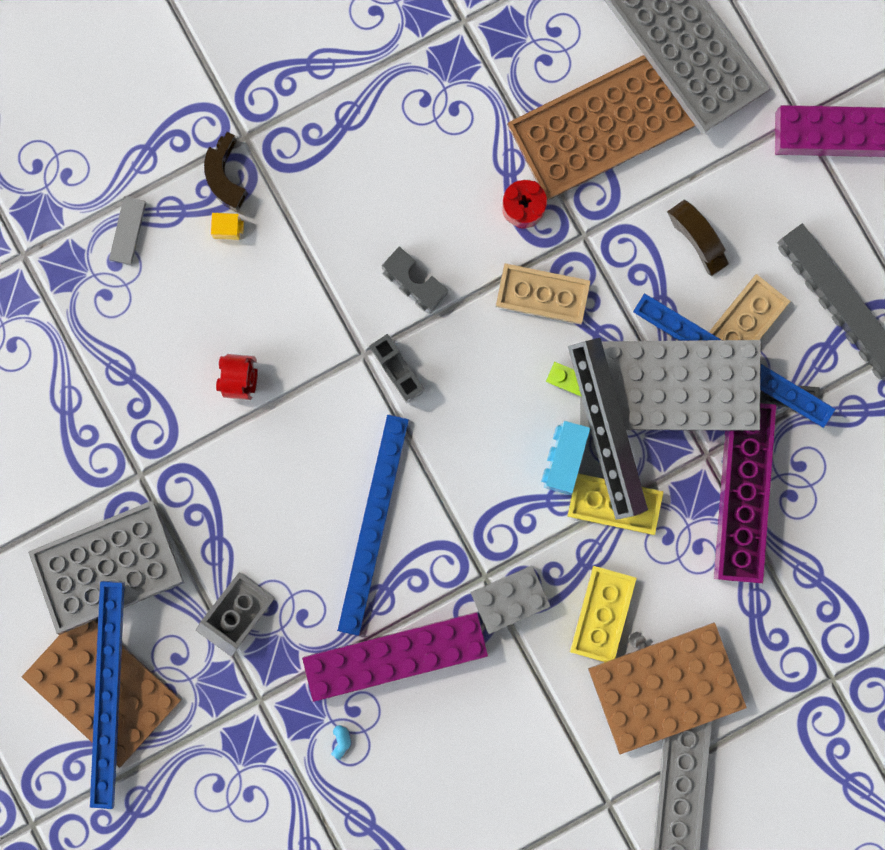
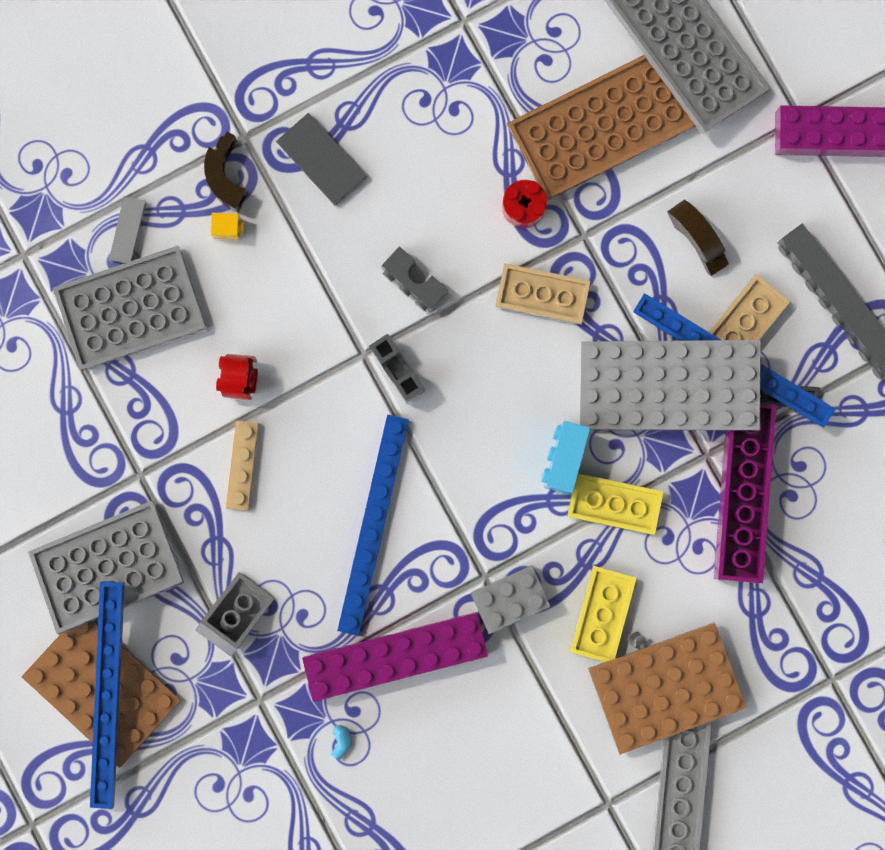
(129, 308): none -> light grey plate
(242, 465): none -> tan plate
(321, 159): none -> dark grey tile
(563, 378): lime plate -> none
(608, 428): dark grey brick -> none

